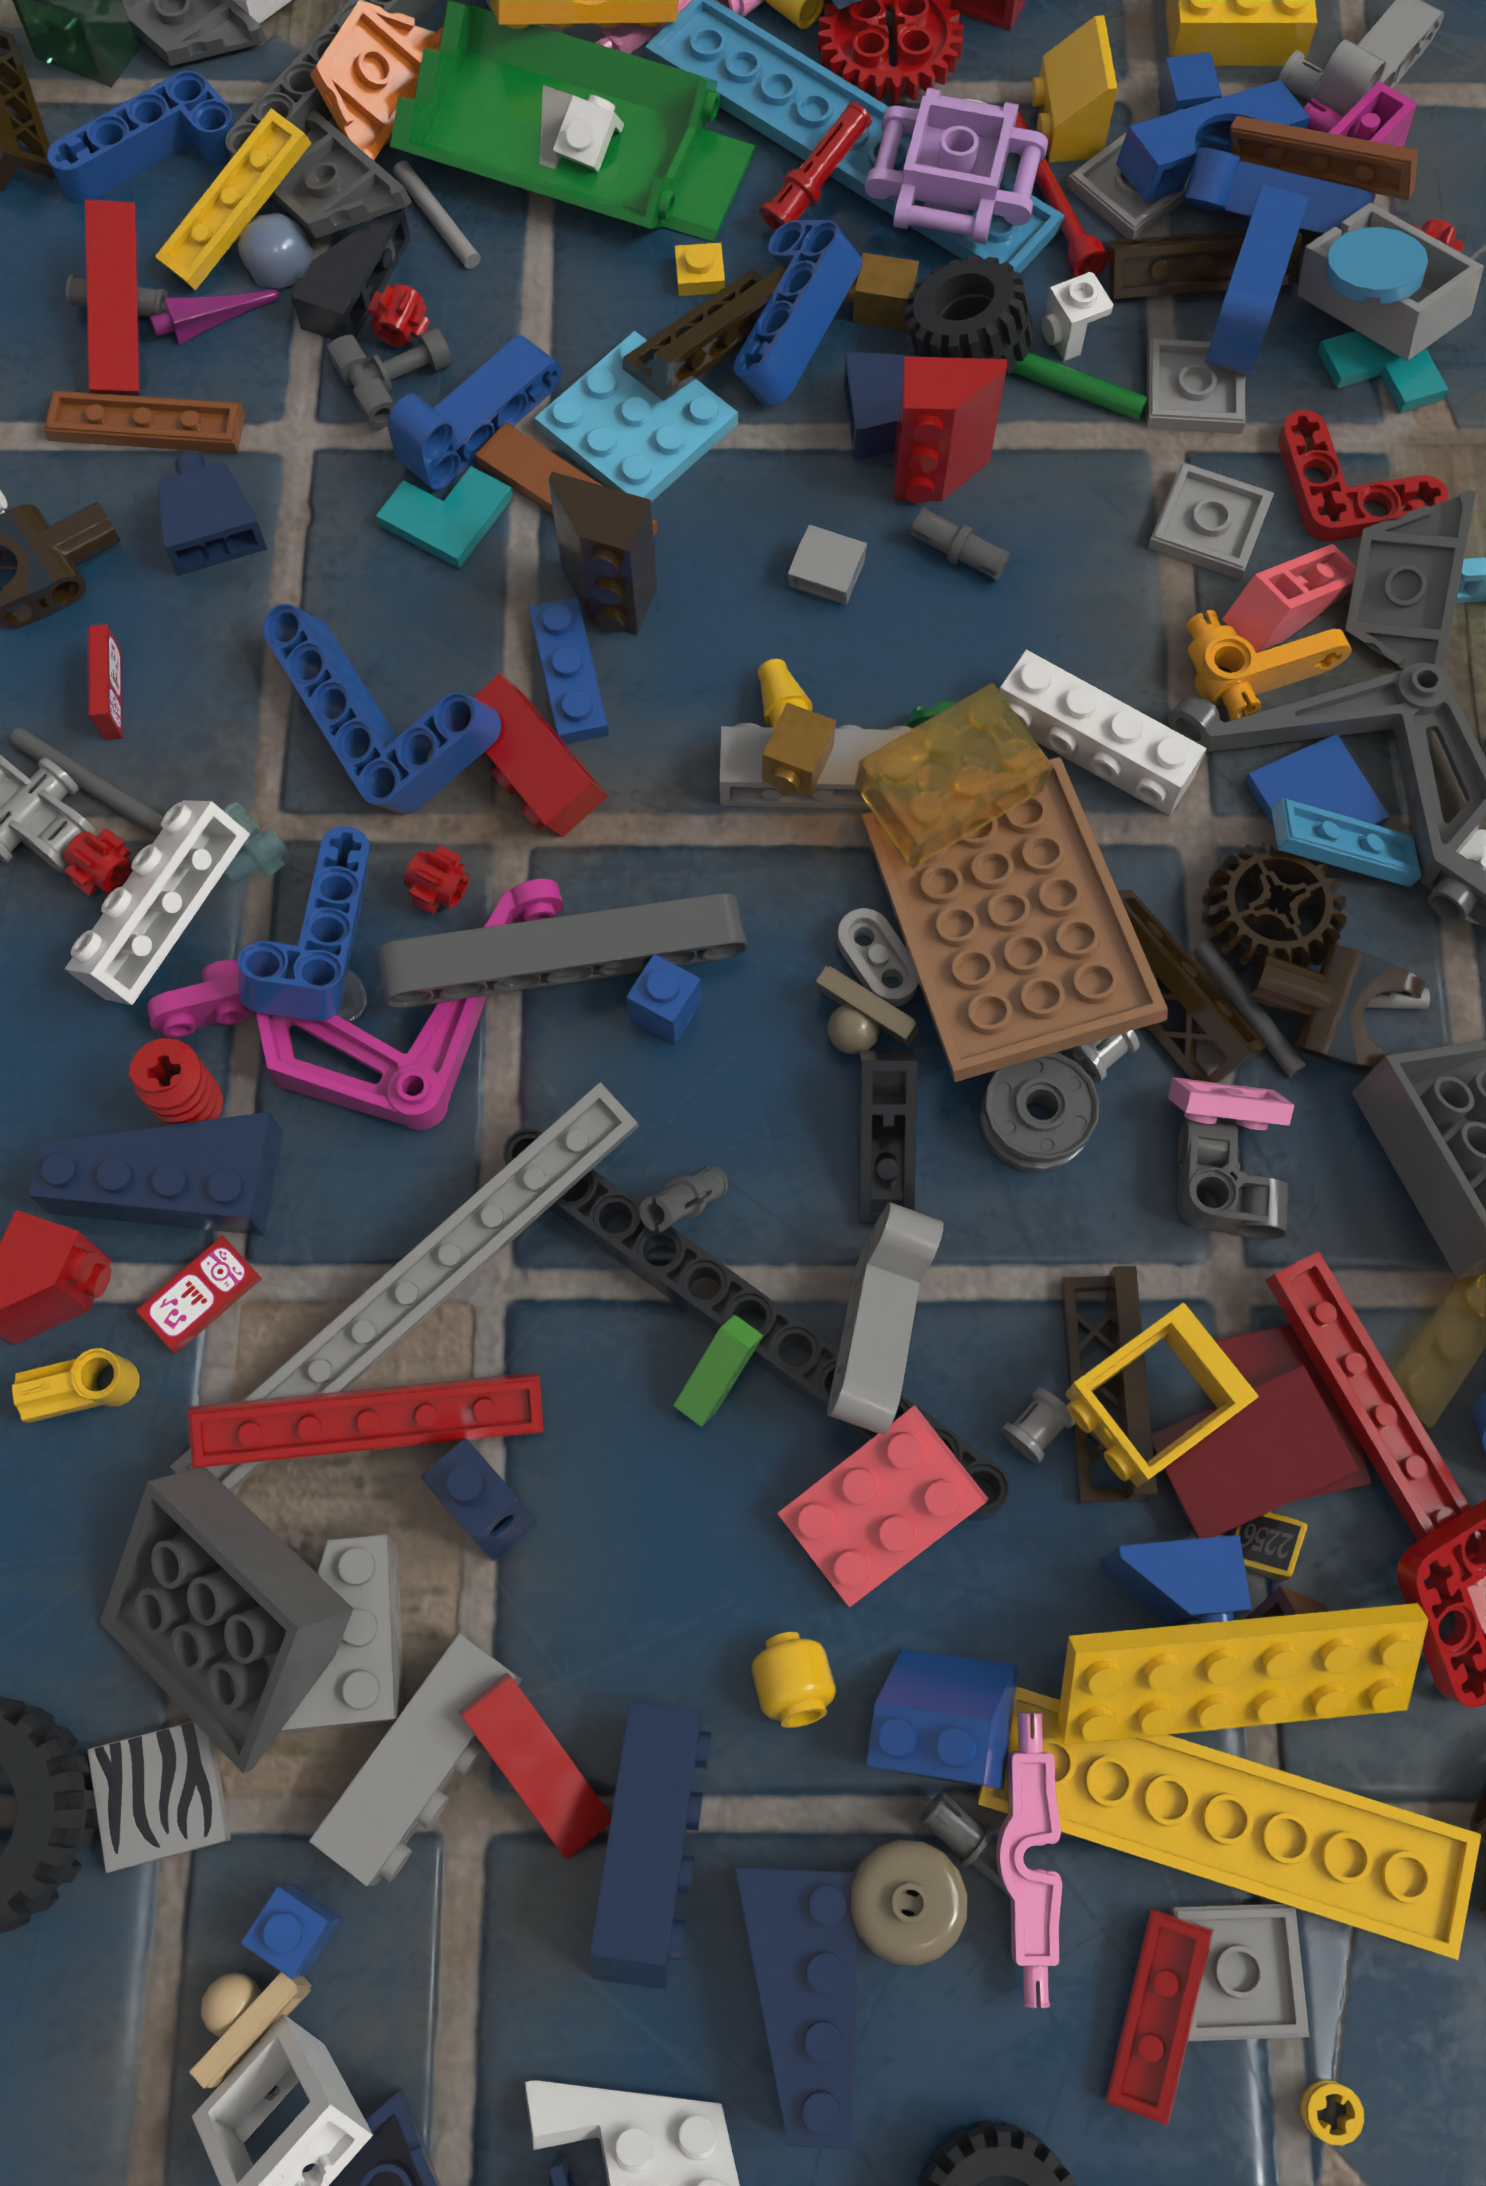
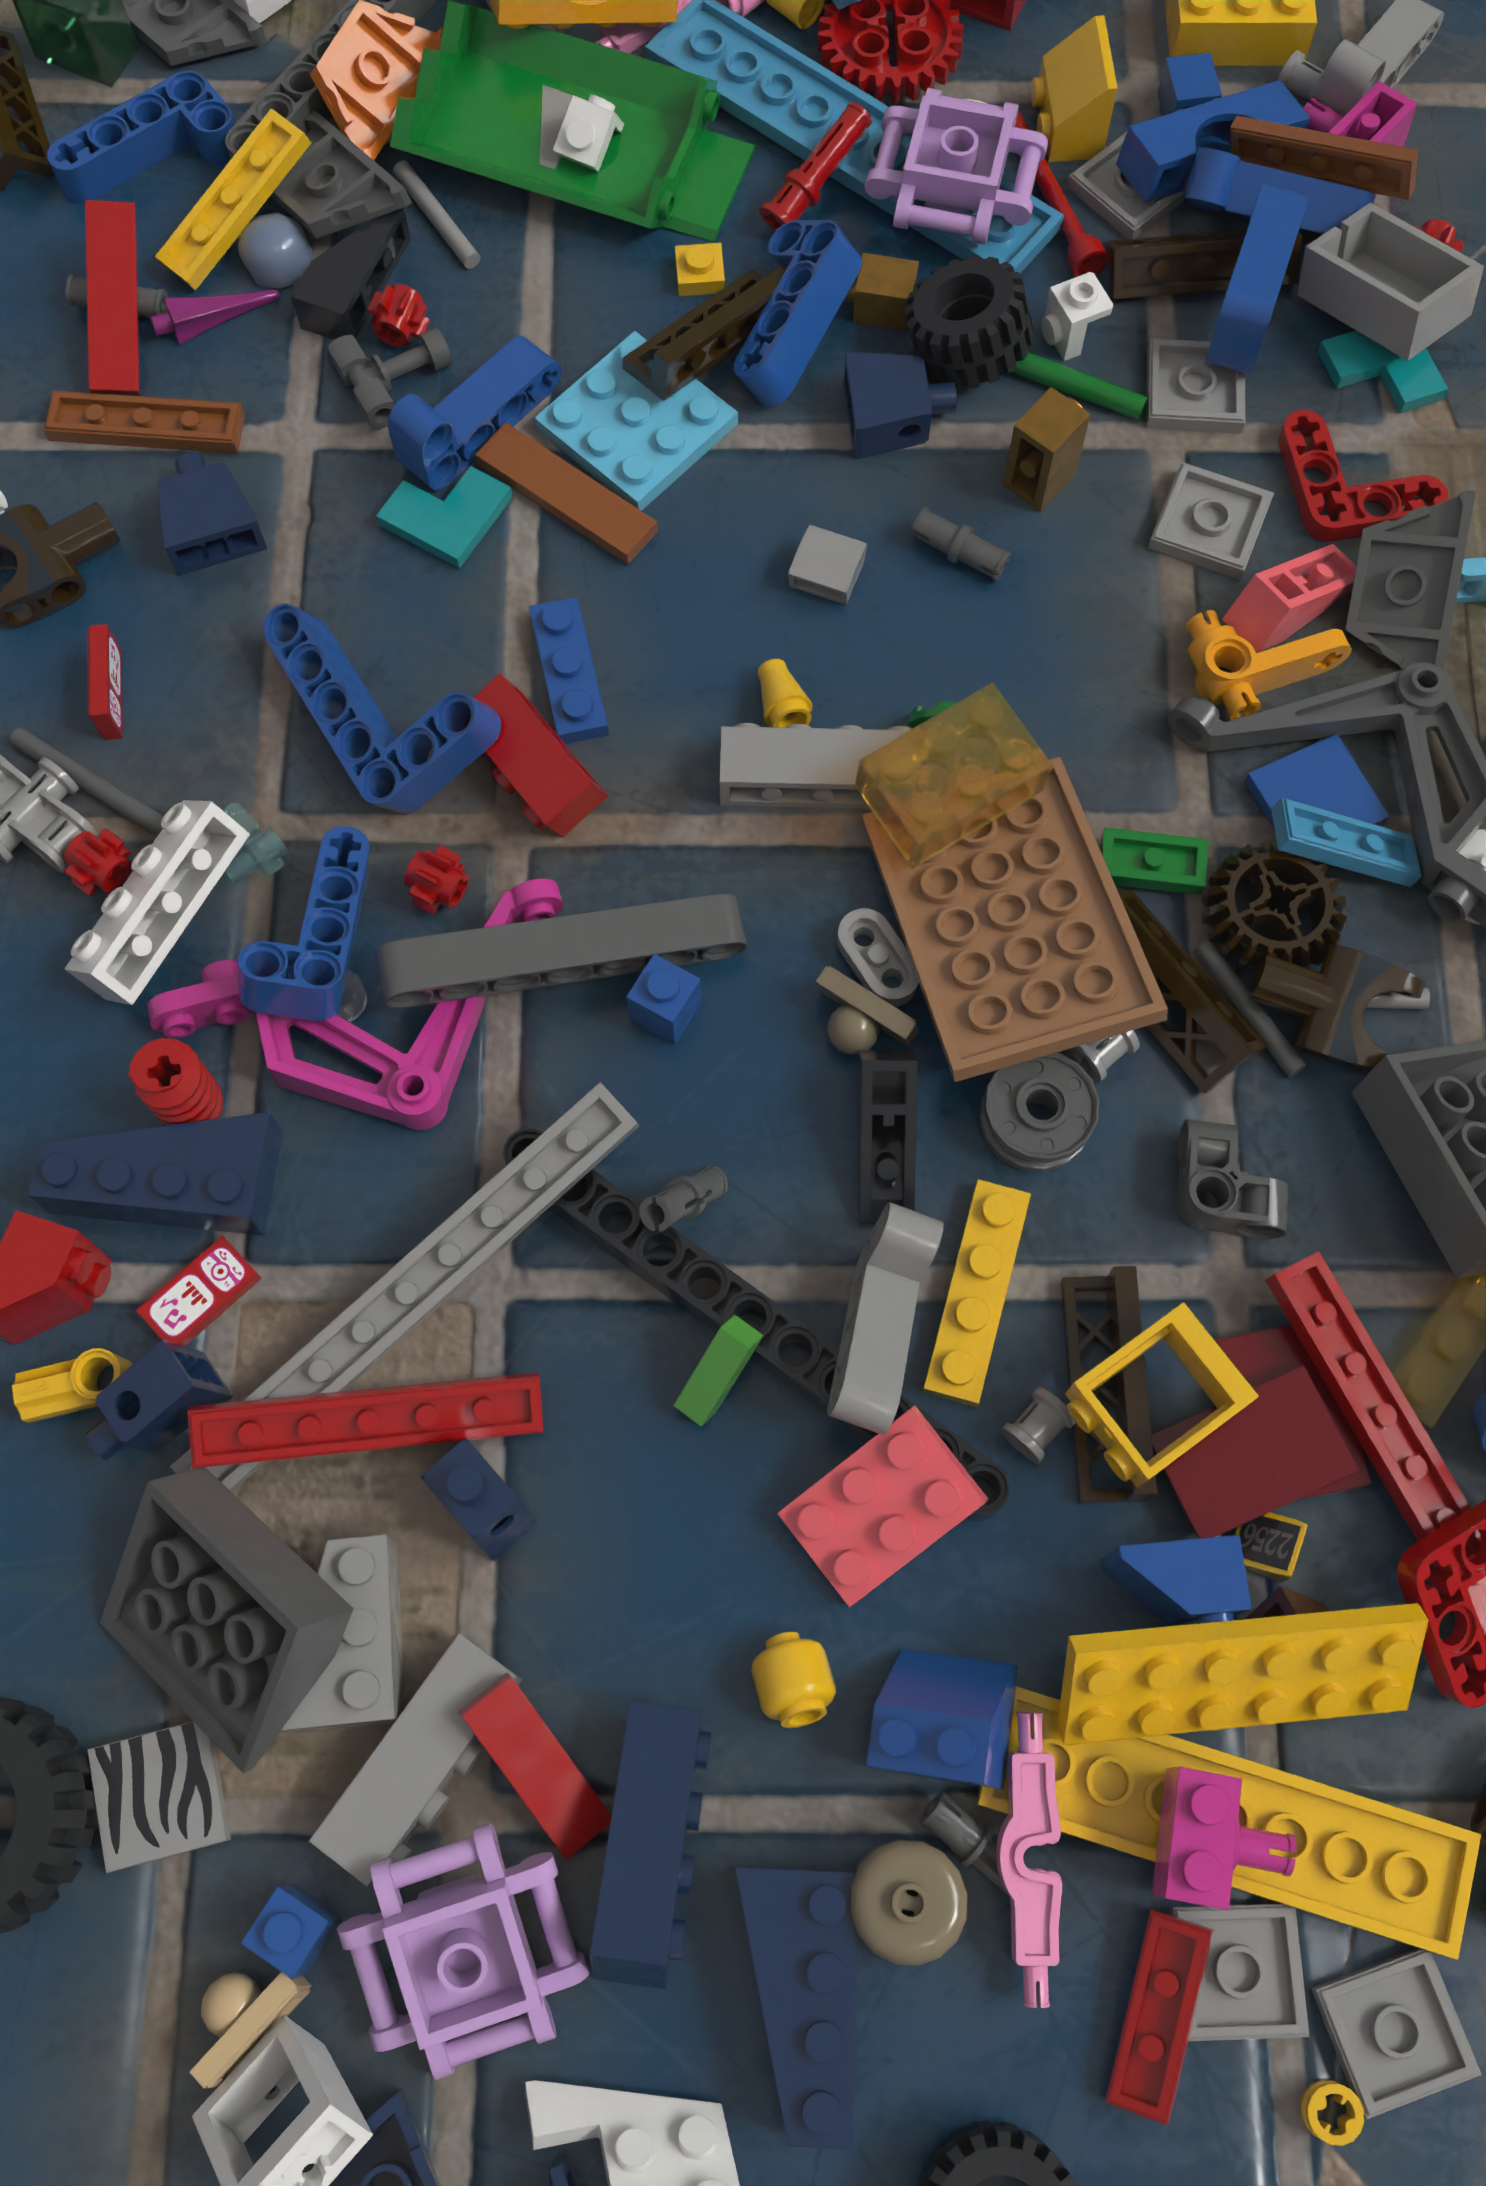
(152, 1399): none -> dark blue torso
(462, 1953): none -> lavender brick
(605, 550): dark brown slope -> none
(798, 750): pearl gold brick -> none
(945, 424): red slope -> none
(976, 1293): none -> yellow plate
(1045, 448): none -> pearl gold brick
(1102, 733): white brick -> none
(1155, 860): none -> green plate
(1204, 1839): none -> dark pink brick
(1248, 1105): bright pink plate -> none
(1376, 265): dark azure tile -> none
(1395, 2031): none -> light grey tile

